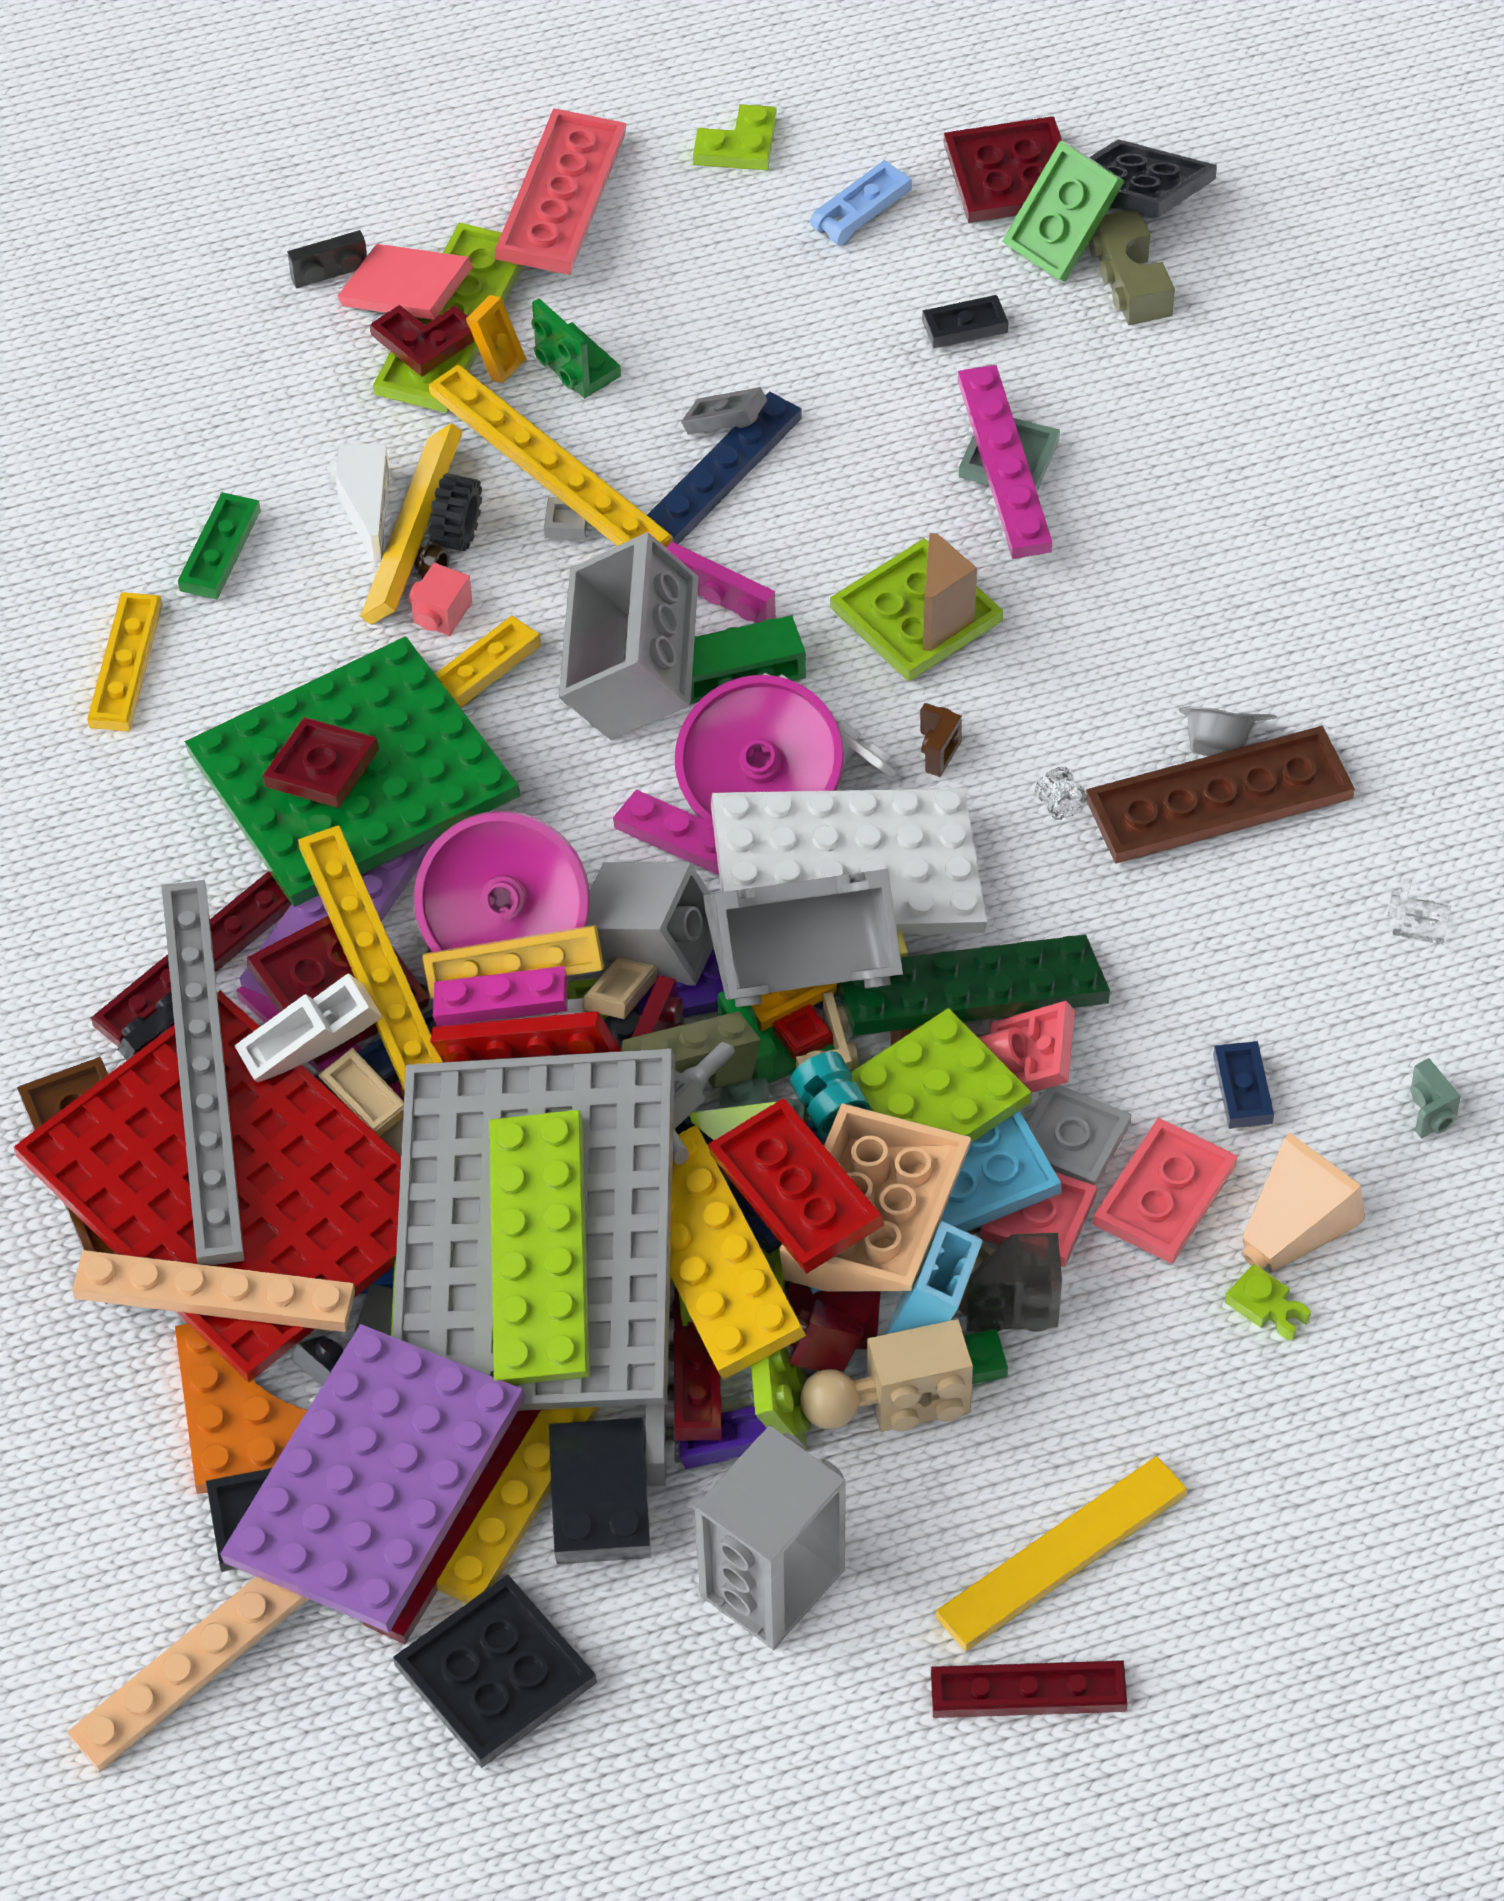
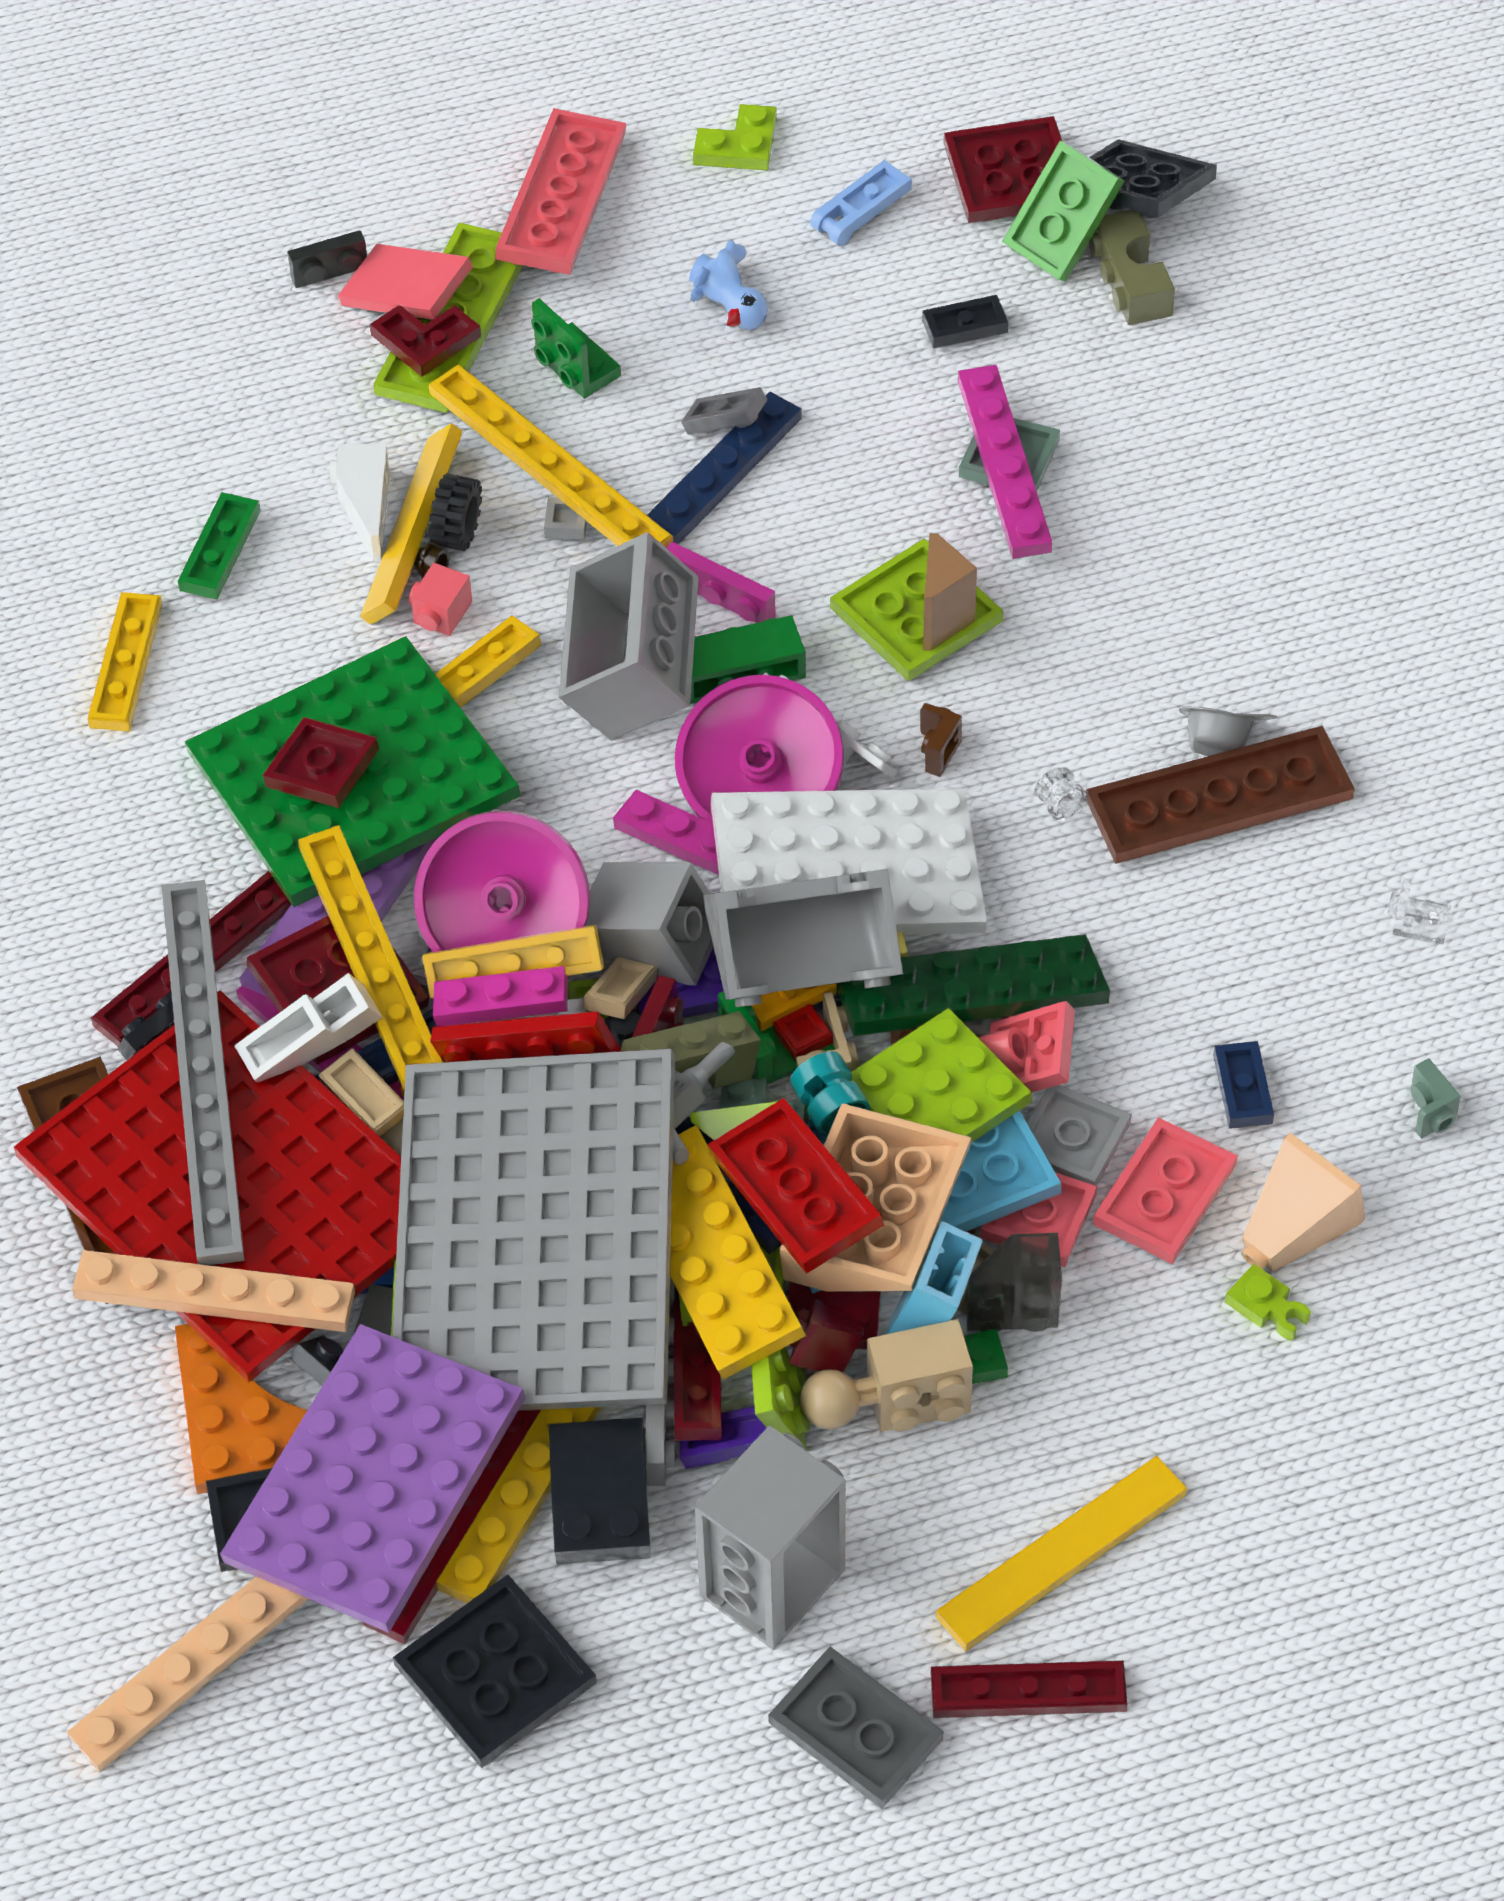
(496, 339): light orange plate -> none
(538, 1248): lime plate -> none
(722, 283): none -> light blue animal
(856, 1727): none -> dark grey plate

